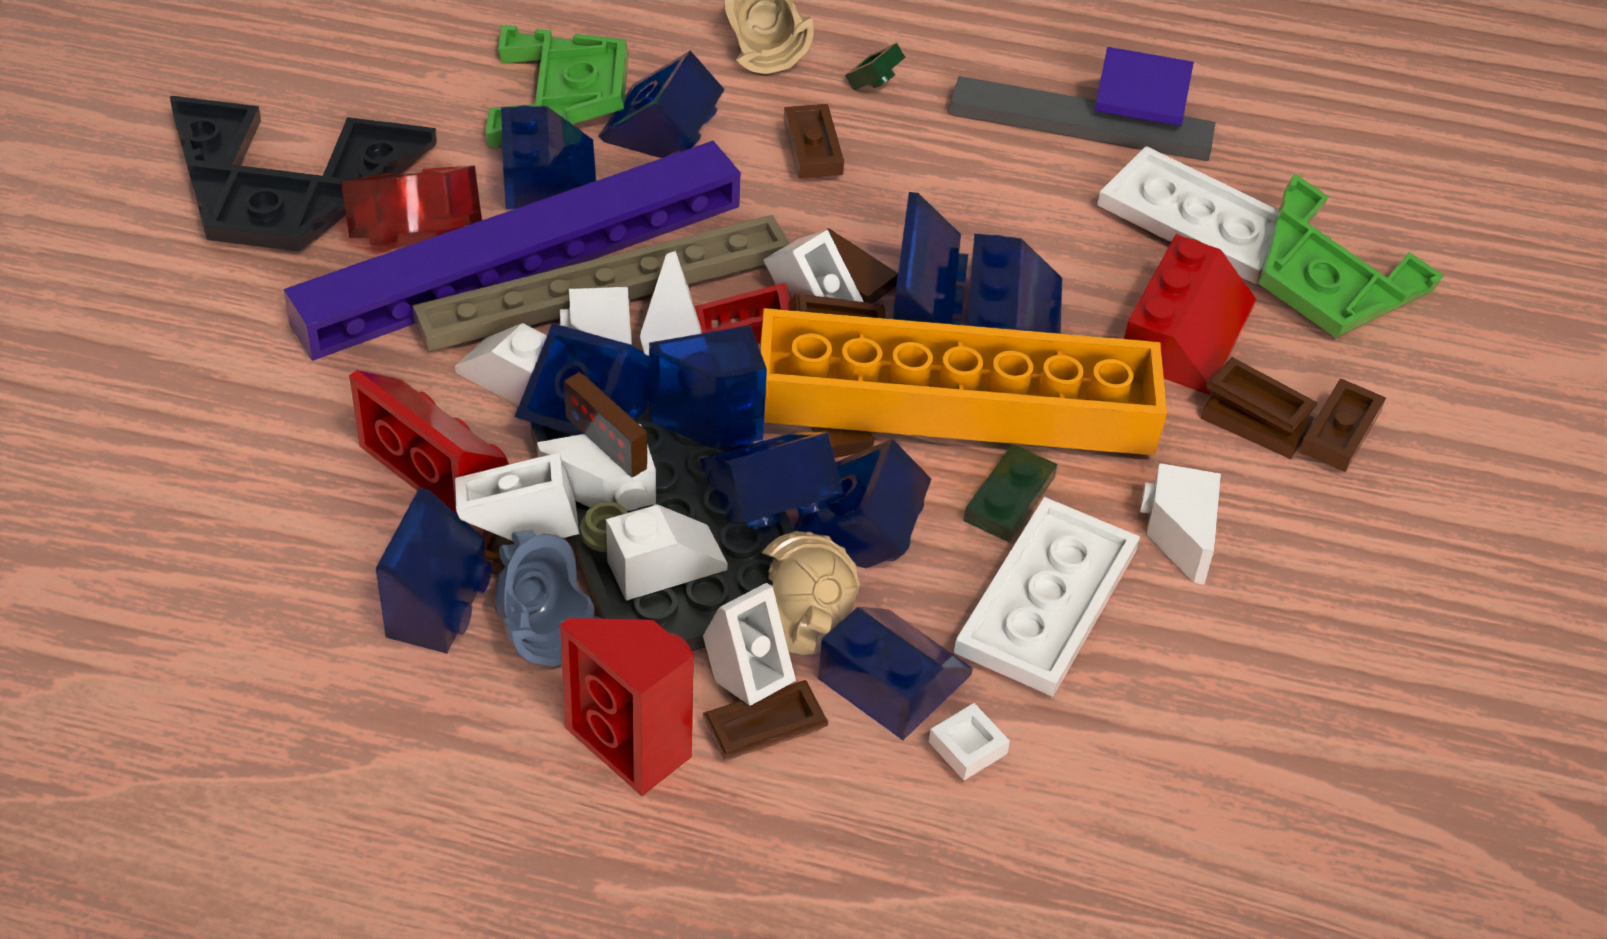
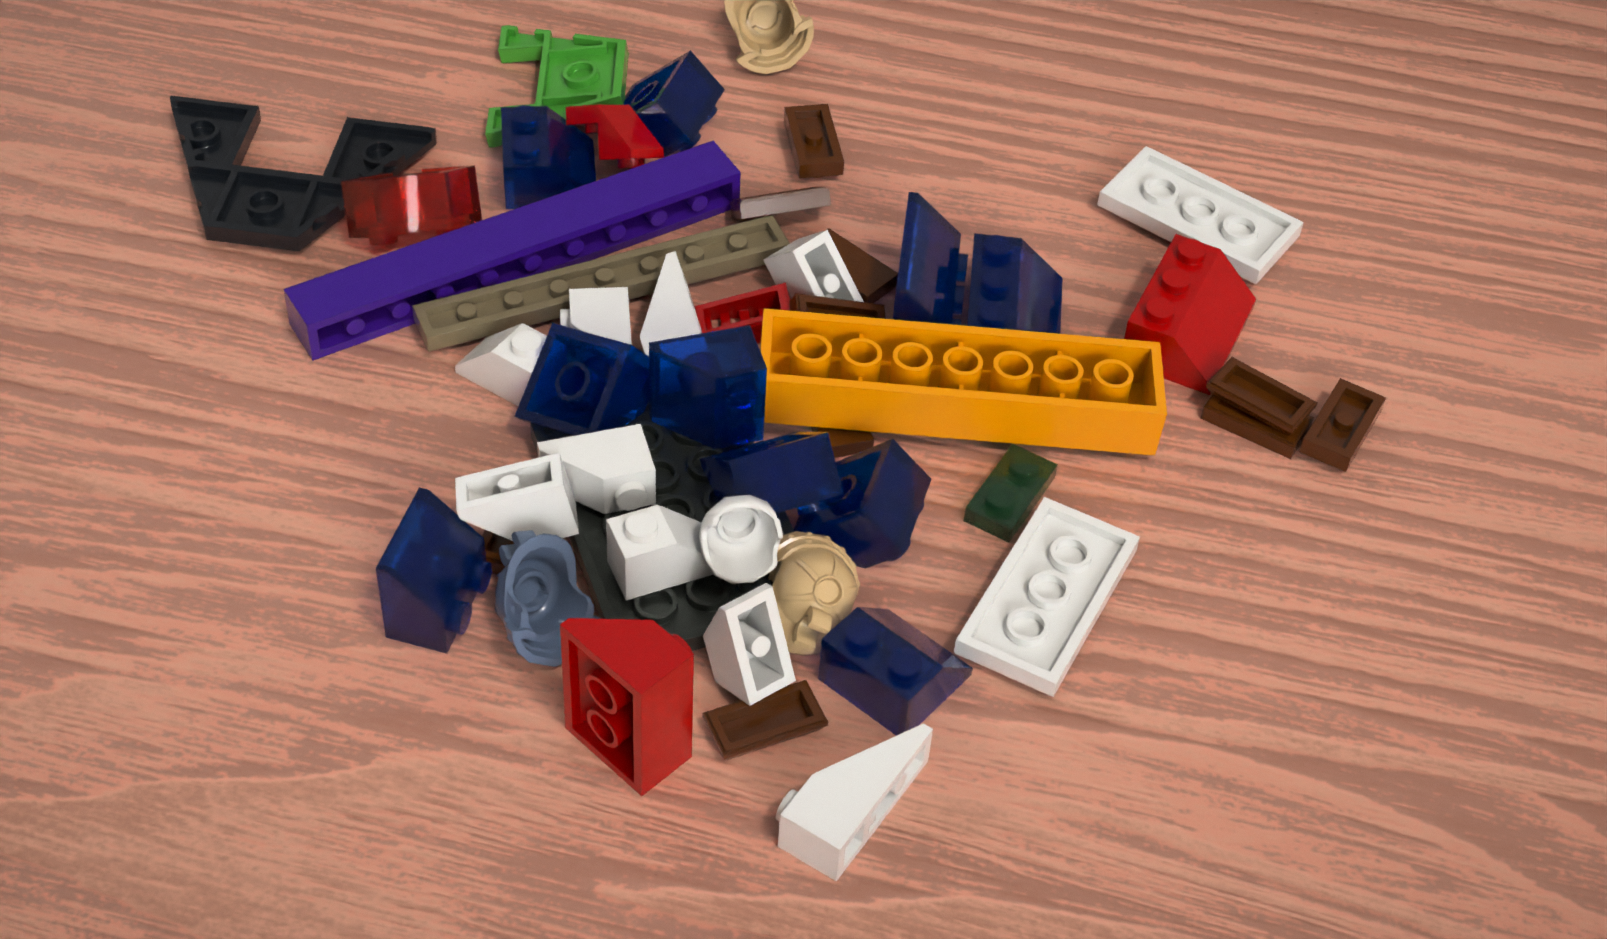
(416, 436): red slope -> none
(594, 524): olive plate -> none
(606, 424): tile -> none
(619, 131): none -> red slope
(741, 539): none -> white hair
(780, 202): none -> tile
(848, 801): none -> white slope
(876, 68): dark green plate -> none
(969, 741): white plate -> none
(1077, 118): dark grey tile -> none
(1144, 86): dark purple slope -> none
(1183, 516): white slope -> none
(1327, 279): bright green wing -> none

